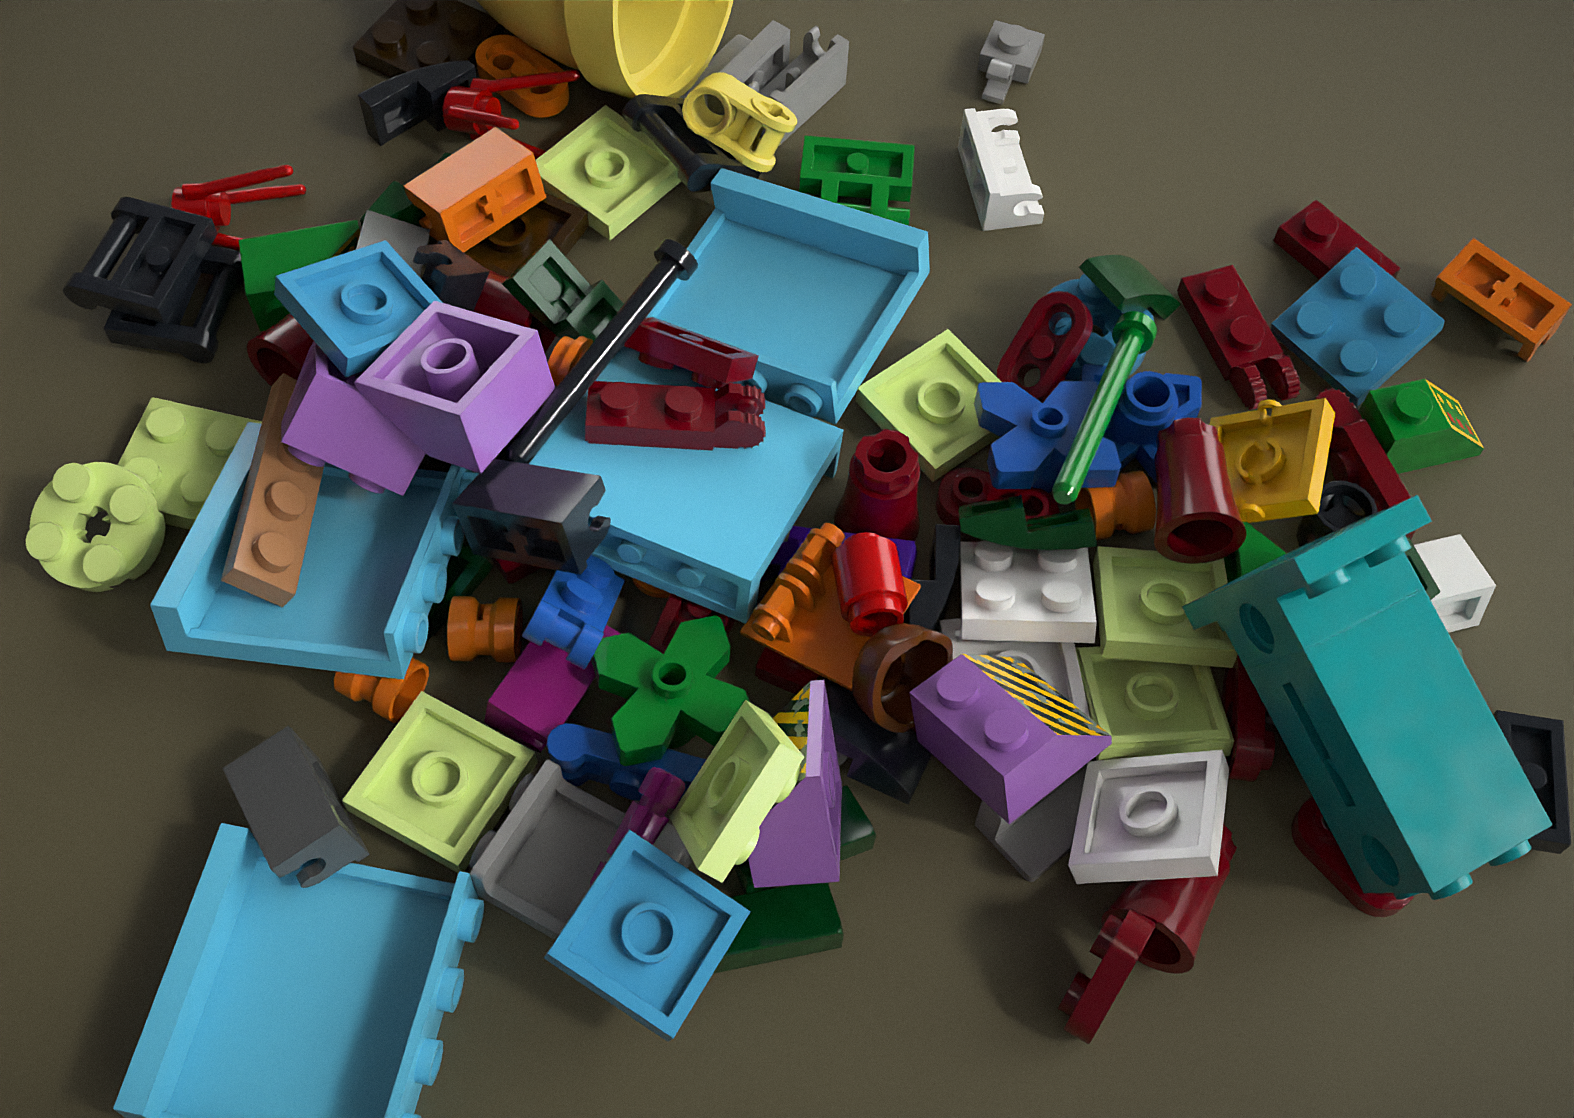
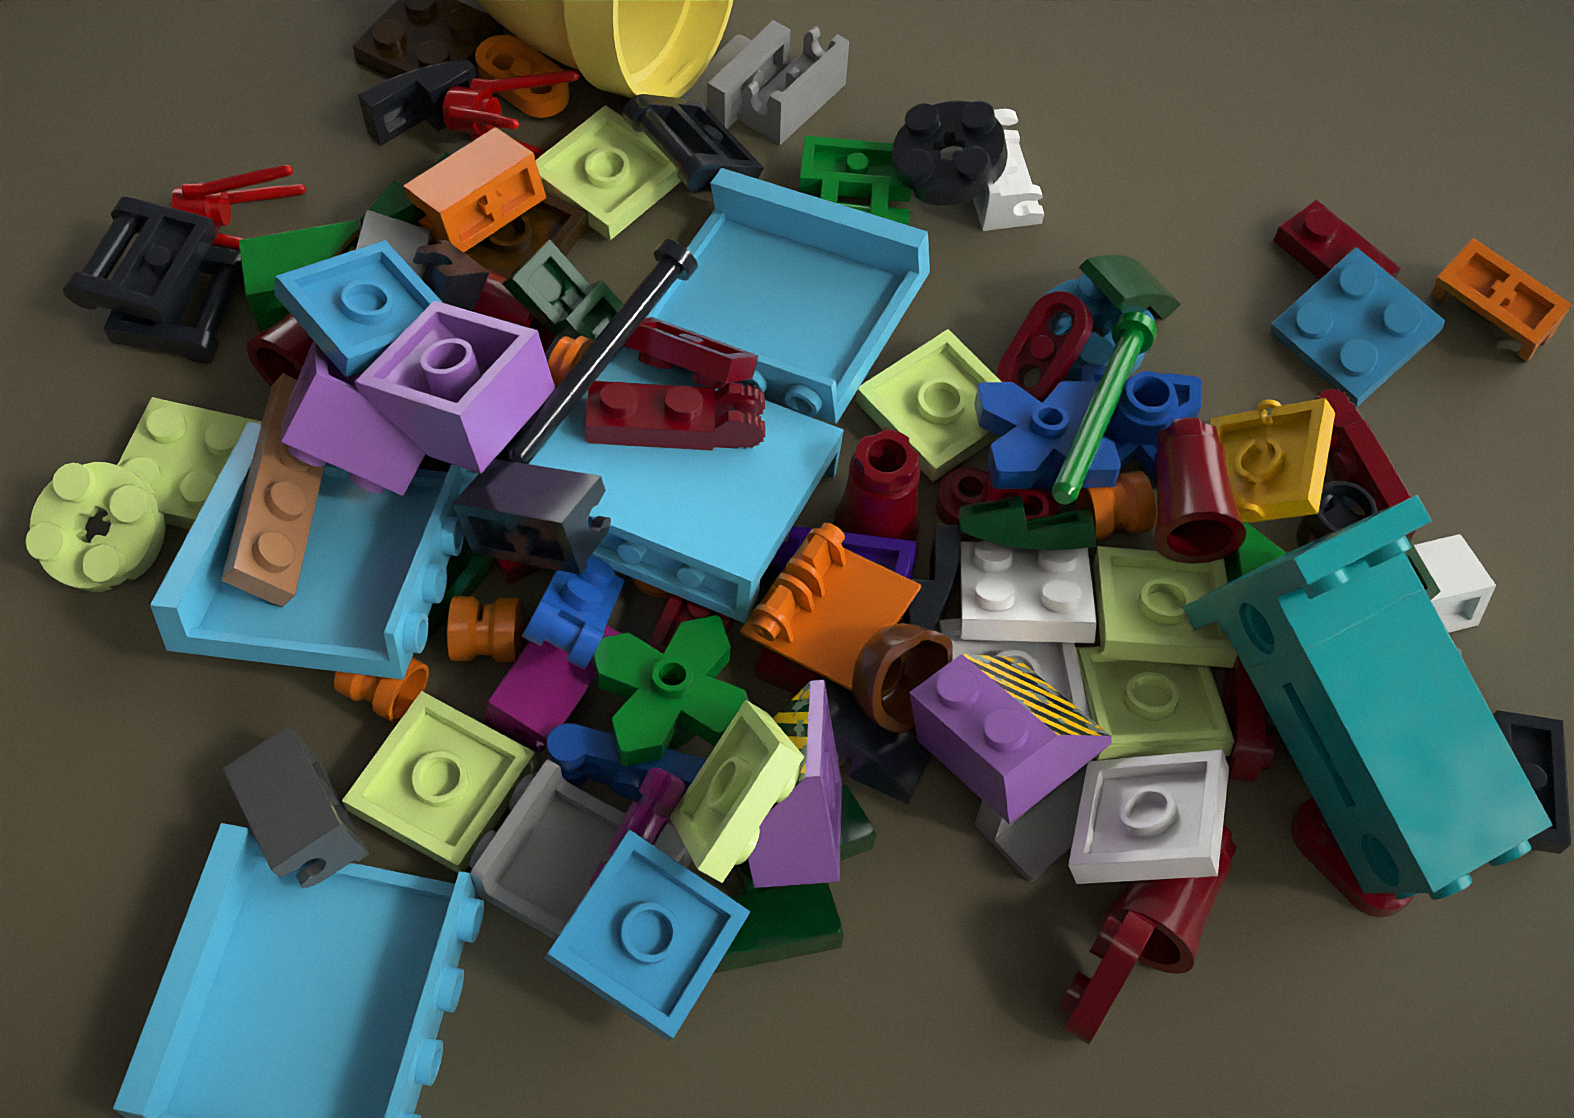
(743, 120): light yellow piece -> none
(869, 583): red brick -> none
(945, 125): none -> black plate
(1008, 56): light grey plate -> none
(1237, 335): dark red hinge -> none
(1419, 425): green slope -> none

